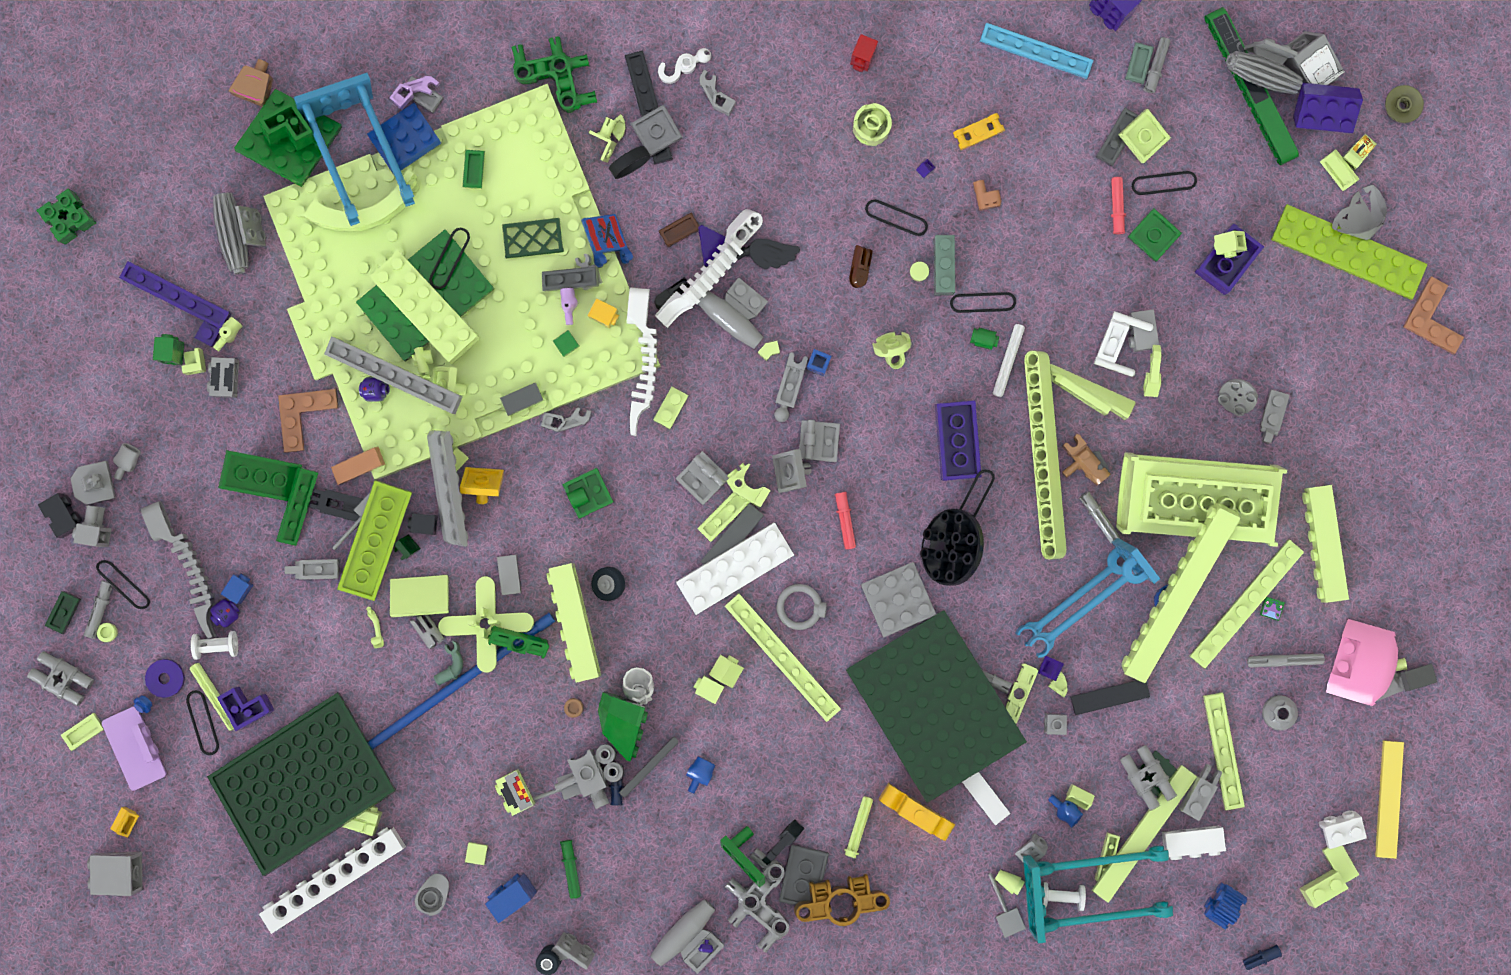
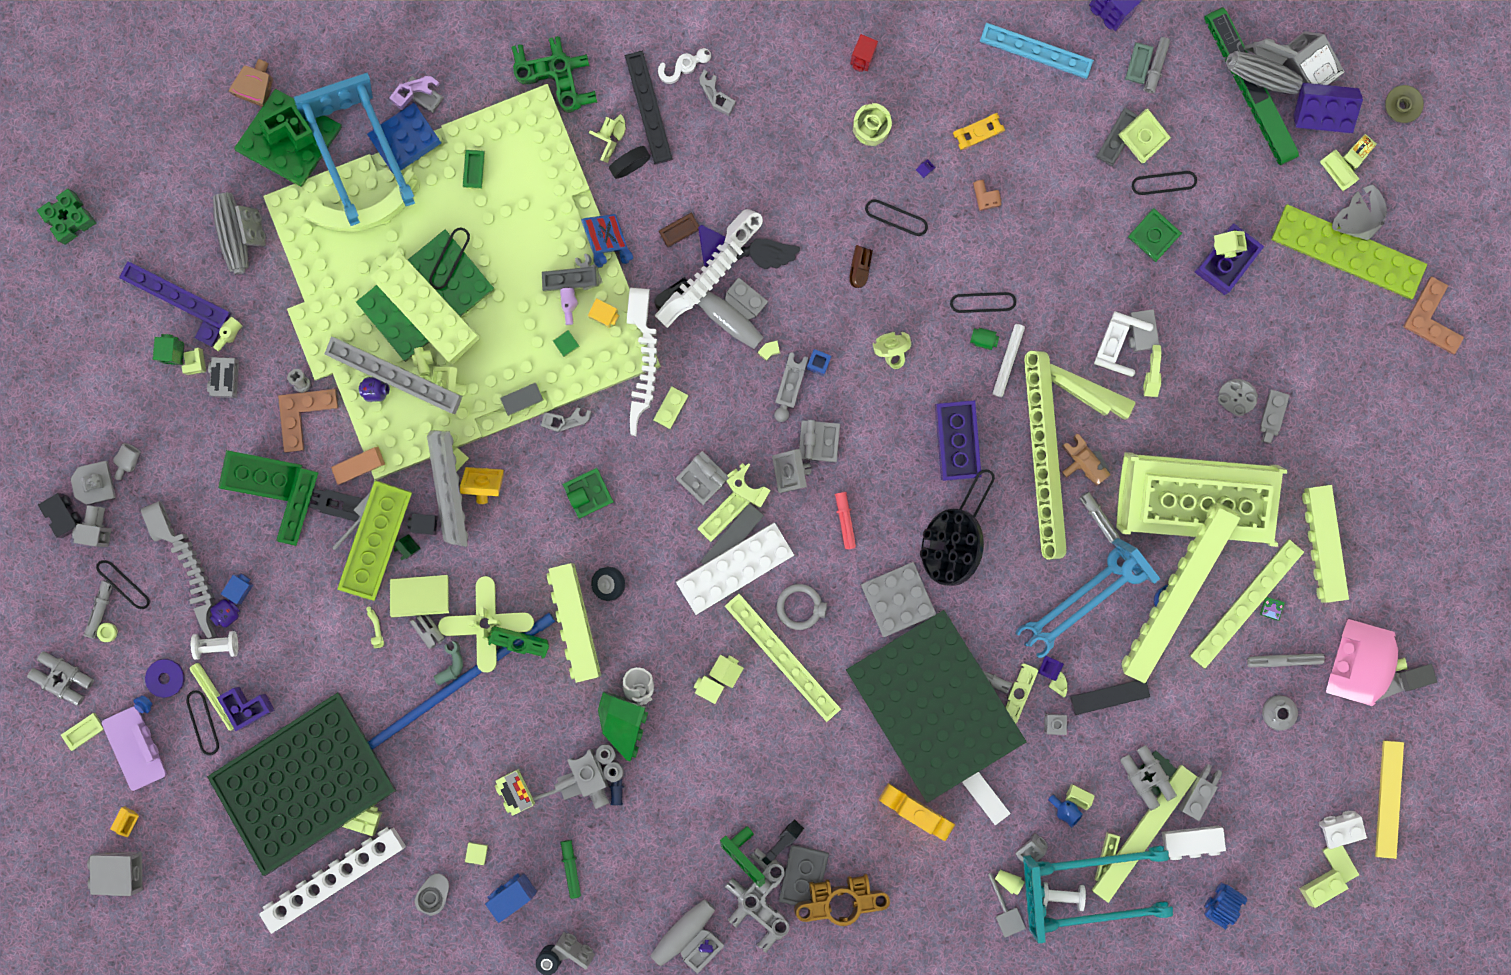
(62, 612): dark green plate -> none
(297, 378): none -> light grey bush
(314, 569): light grey hinge -> none
(509, 574): light grey tile -> none
(541, 224): dark green window -> none
(573, 707): medium nougat tile -> none
(648, 767): dark grey tile -> none
(656, 130): flat silver tile -> none
(700, 772): blue piece -> none
(858, 828): yellowish green axle -> none
(919, 271): yellowish green tile -> none
(944, 264): sand green brick -> none
(1118, 205): coral axle -> none
(1223, 751): yellowish green tile -> none
(1262, 957): dark blue axle -> none

